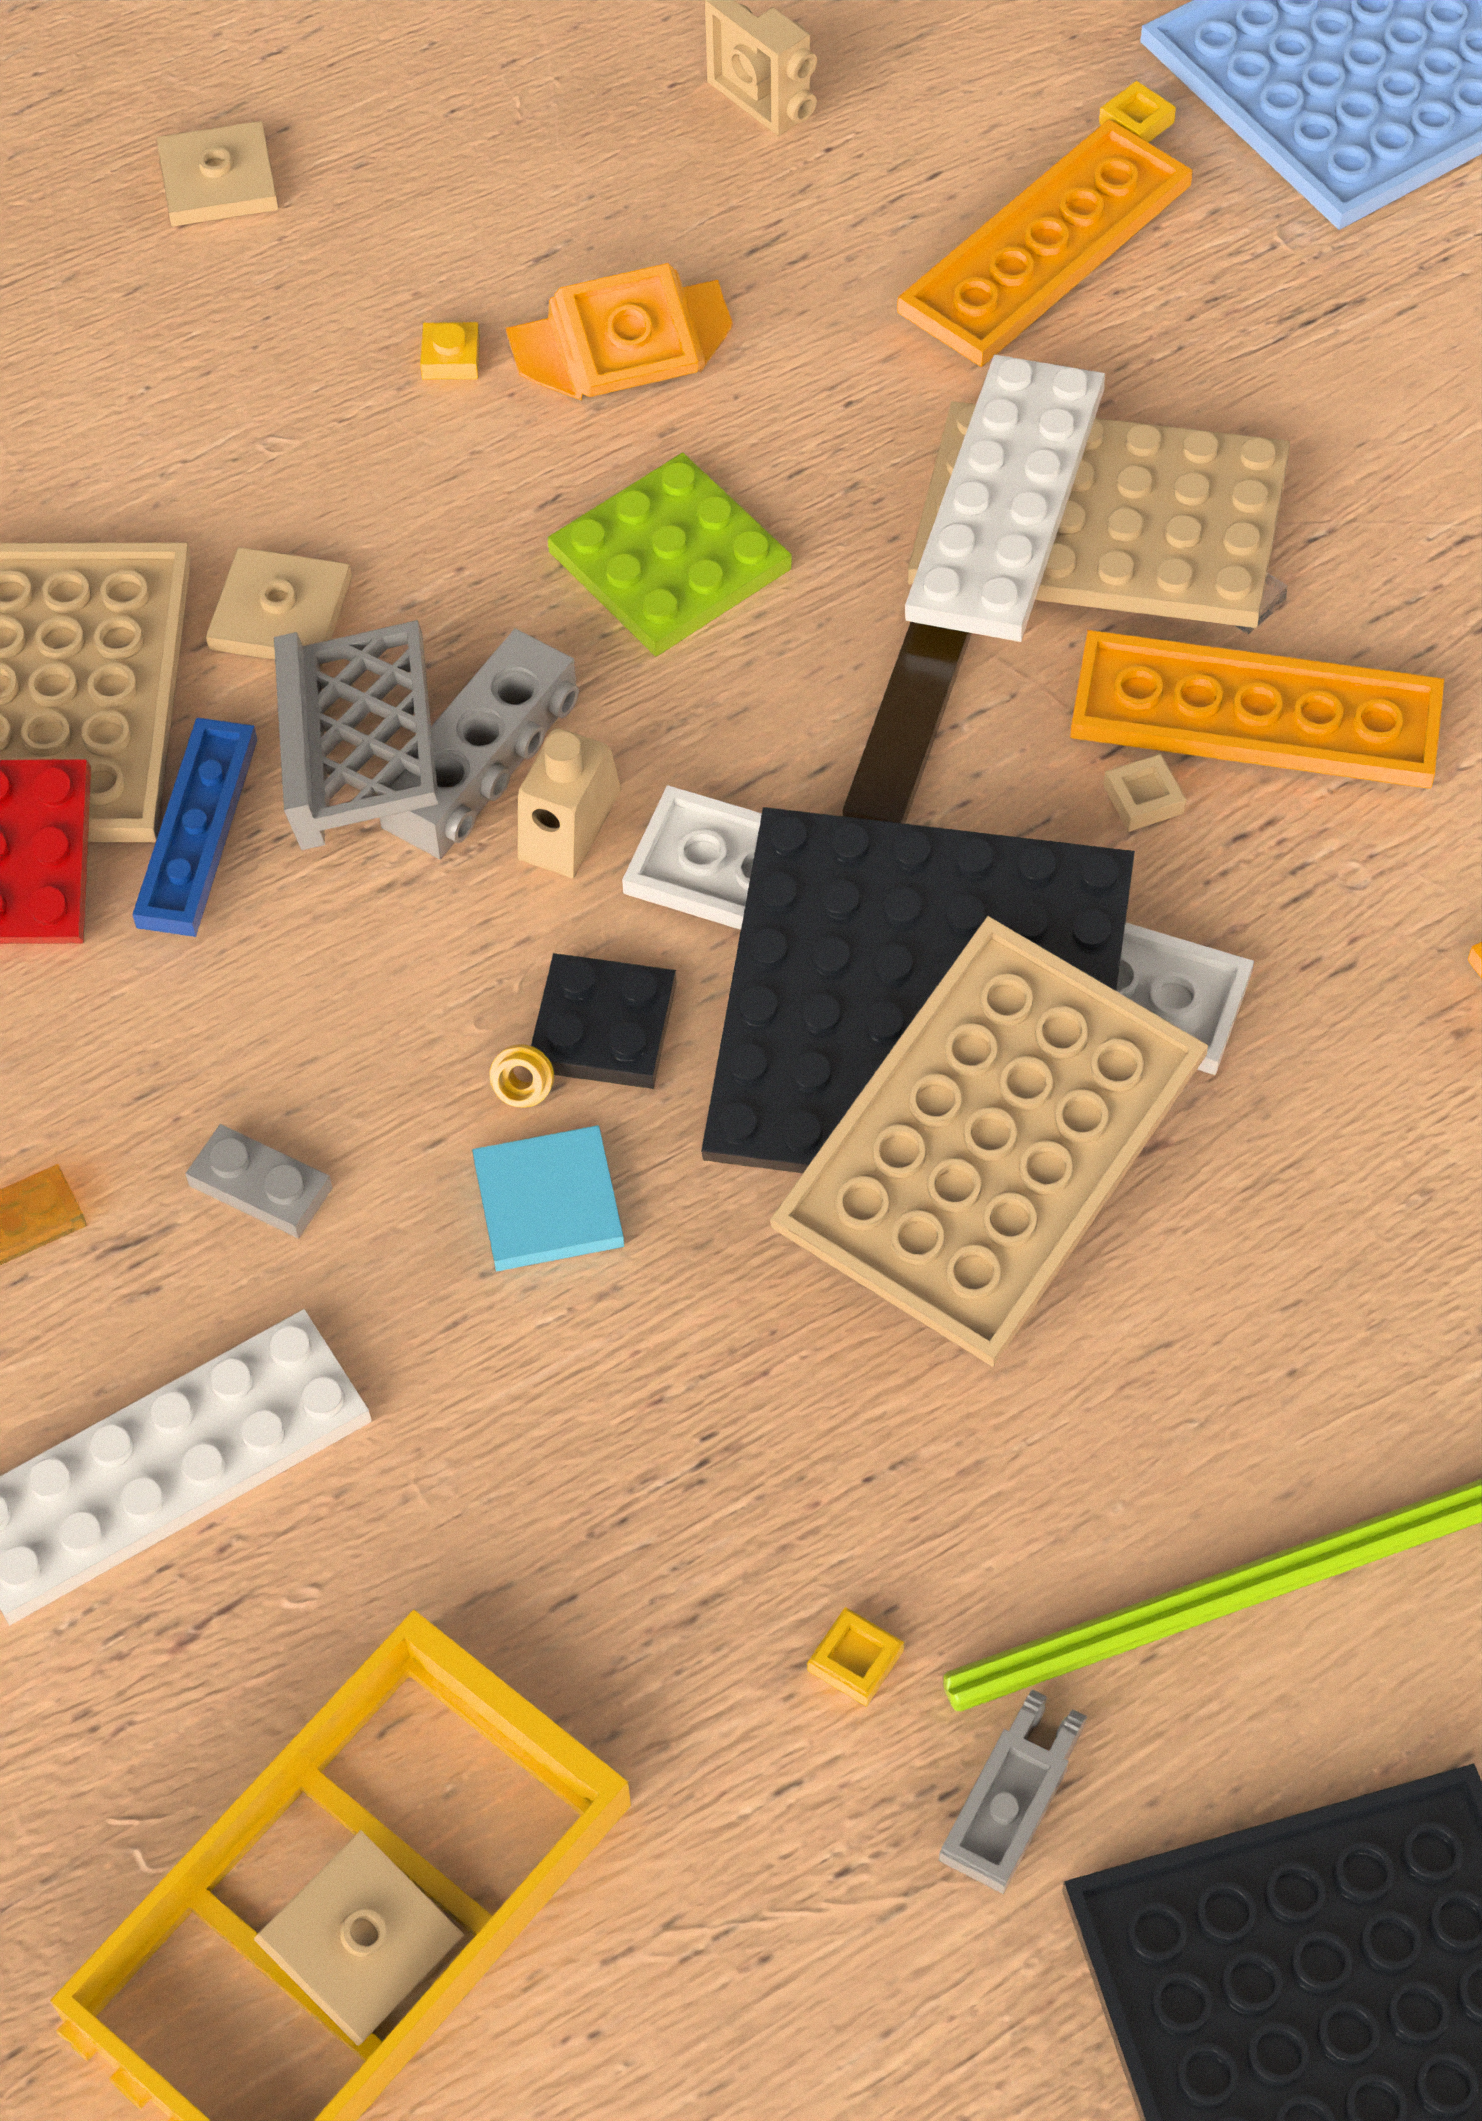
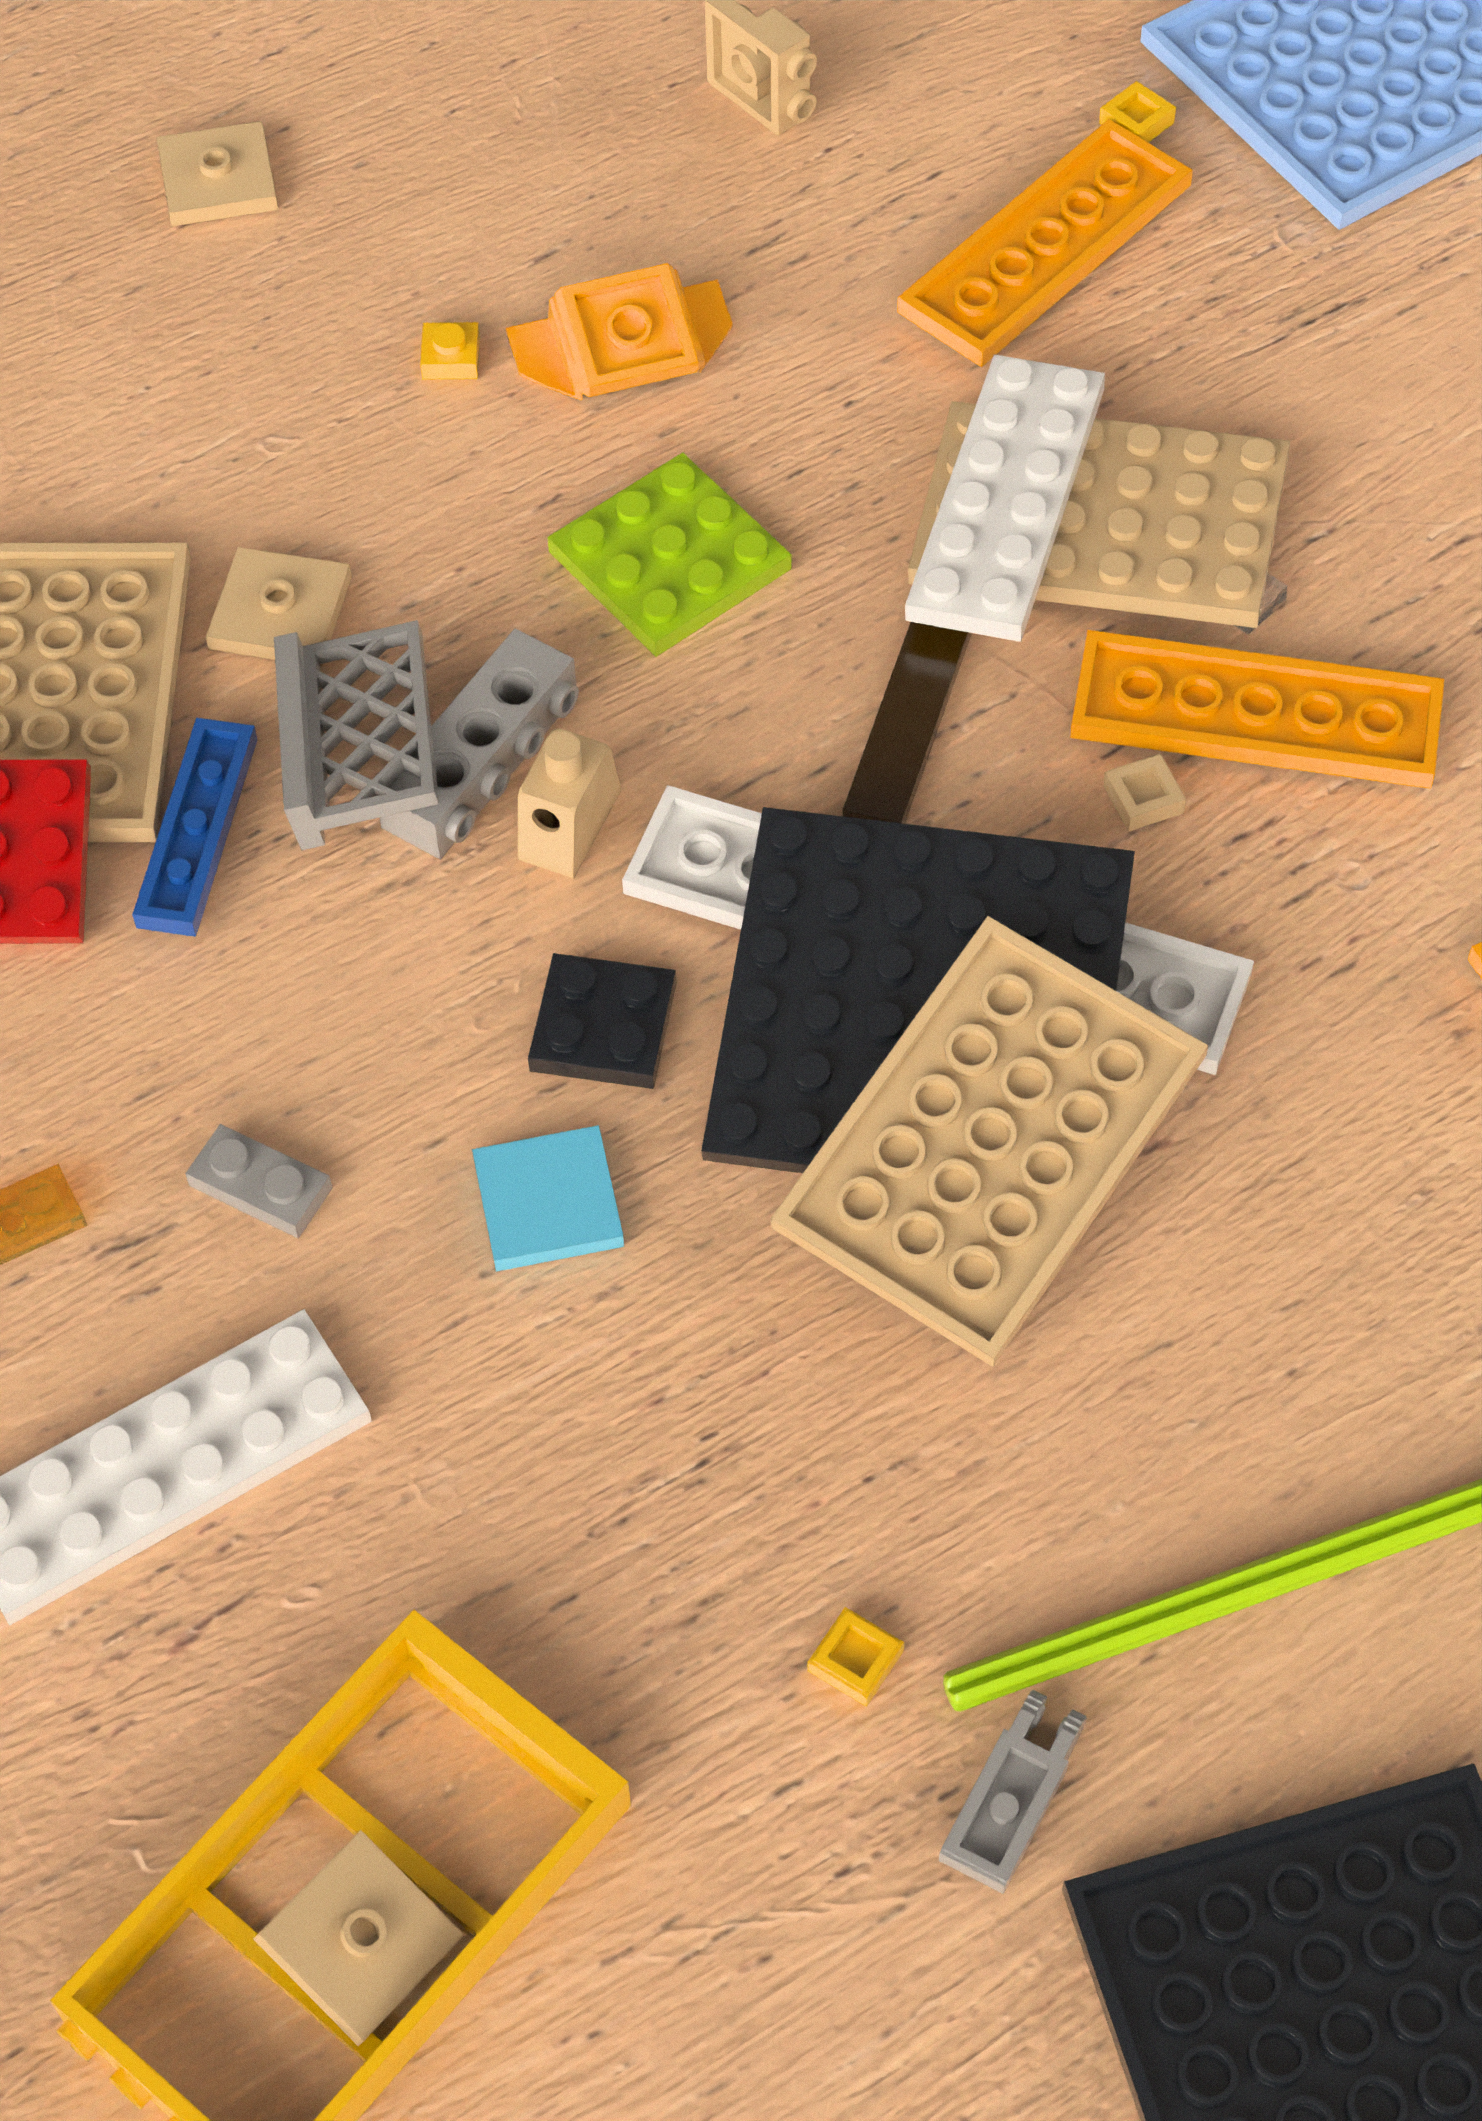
(509, 1087): yellow plate -> none

